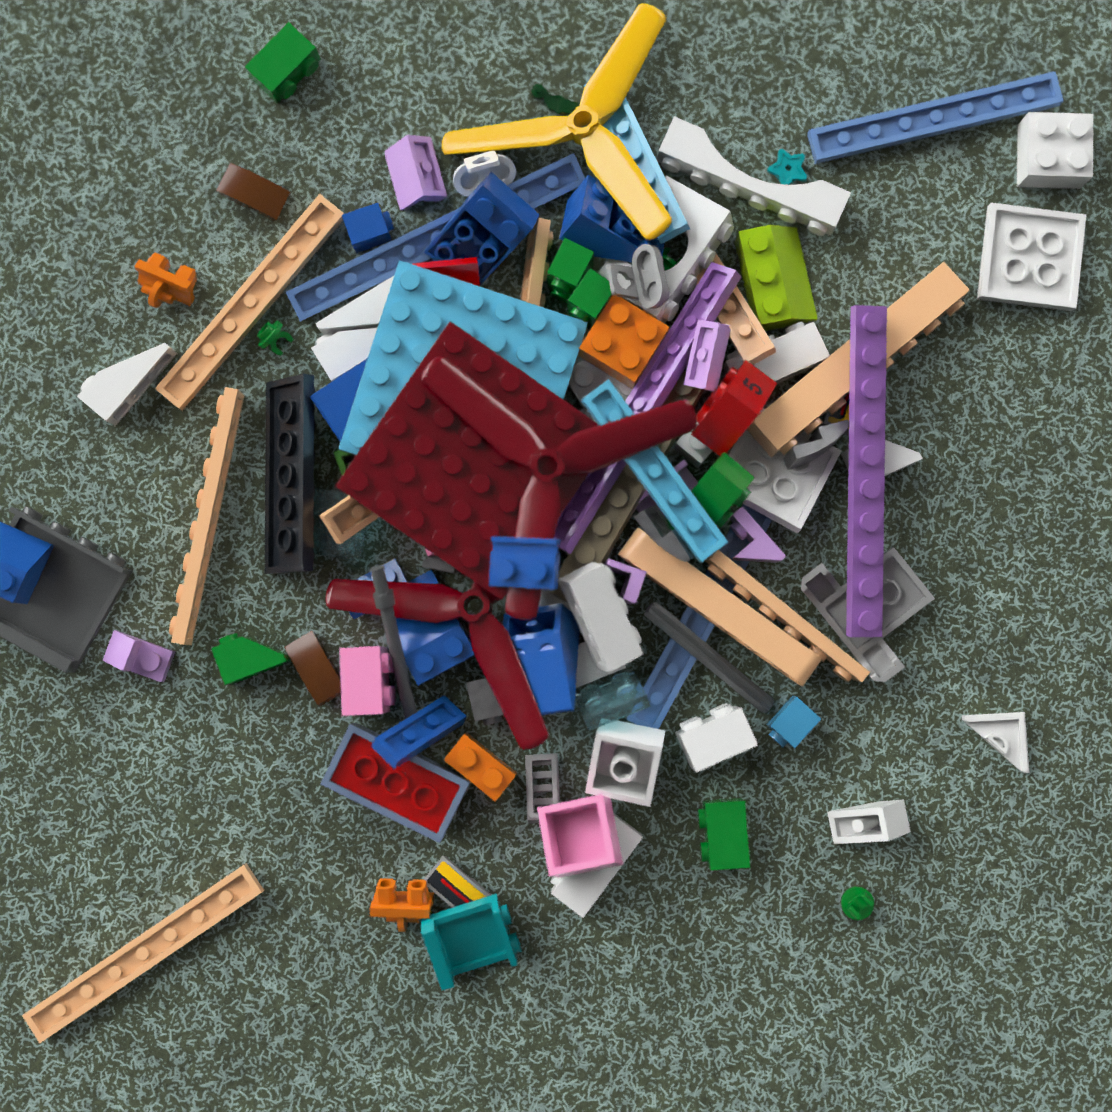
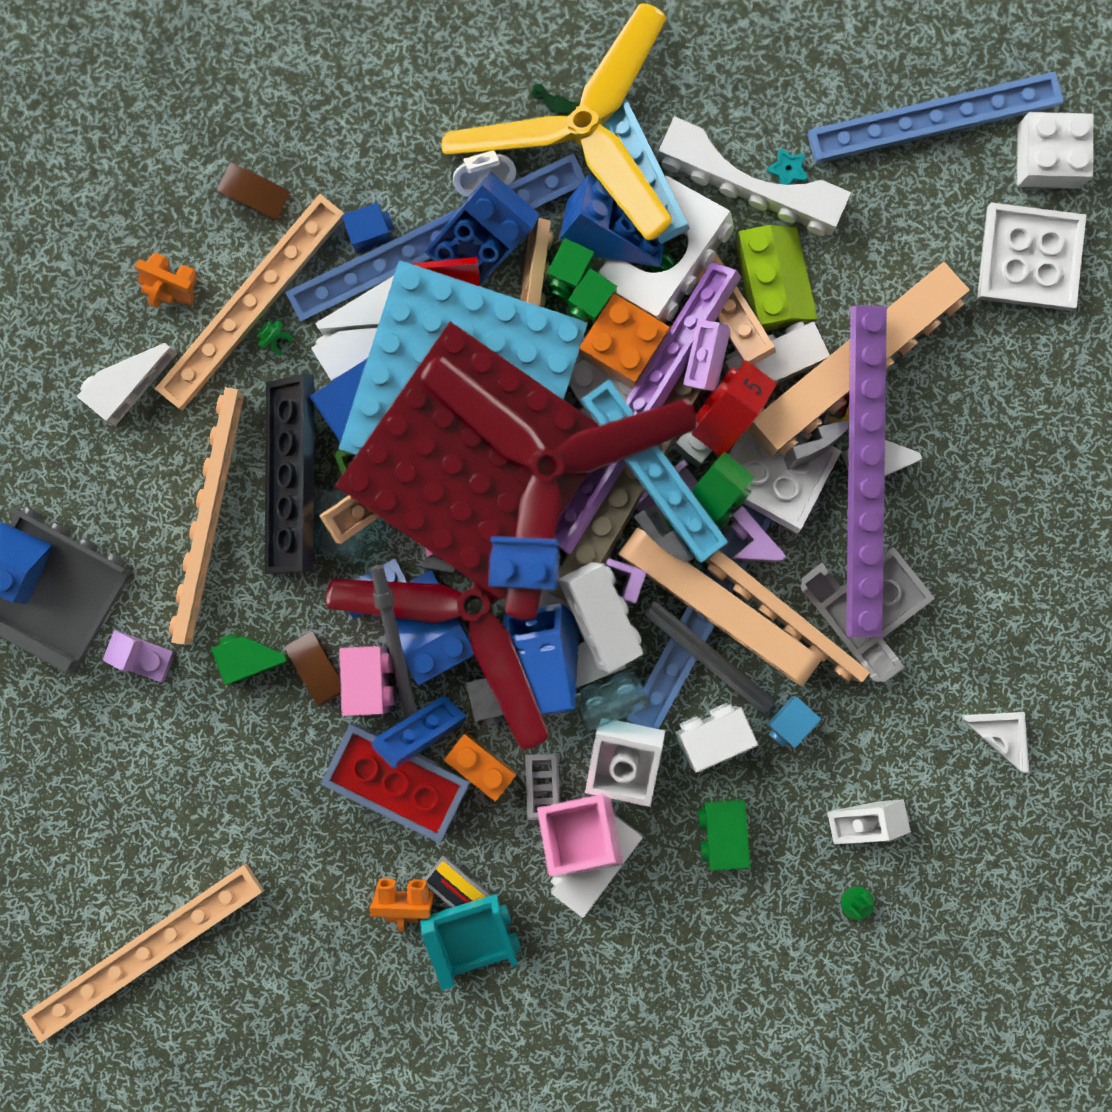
(283, 63): green brick -> none
(415, 171): lavender panel -> none
(645, 275): light grey bracket -> none

